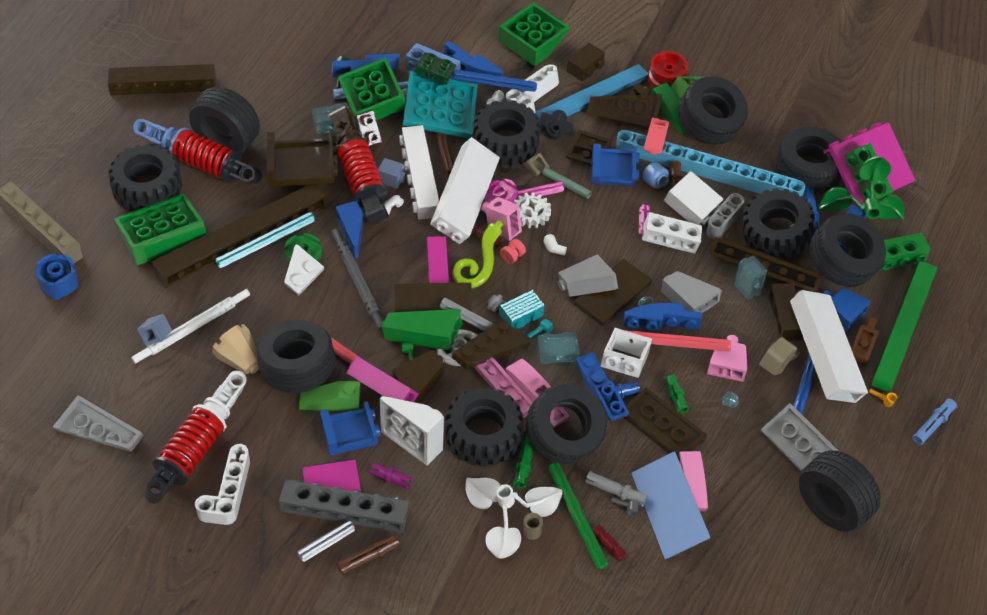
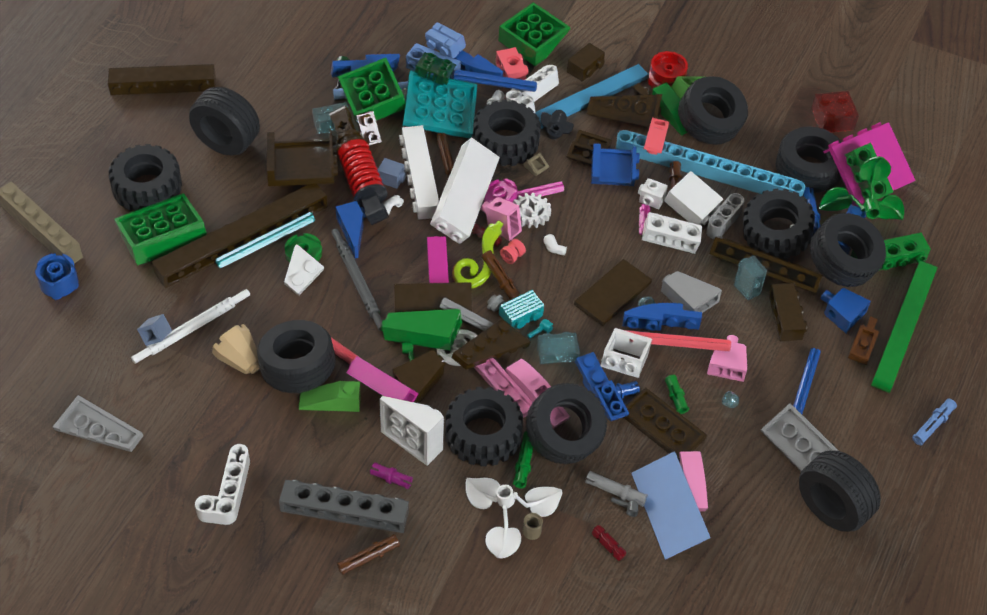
(194, 438): piece -> none
(199, 152): piece -> none
(326, 540): axle -> none
(336, 474): dark pink piece -> none
(349, 429): blue panel -> none
(445, 40): none -> medium blue brick
(505, 282): none -> reddish brown pin
(511, 64): none -> coral brick
(571, 185): sand green piece -> none
(578, 516): green axle -> none
(587, 277): light grey slope -> none
(652, 193): none -> white brick
(655, 175): medium blue head -> none
(779, 356): dark tan brick -> none
(828, 347): white brick -> none
(835, 111): none -> clear red brick
(888, 400): light orange hand -> none

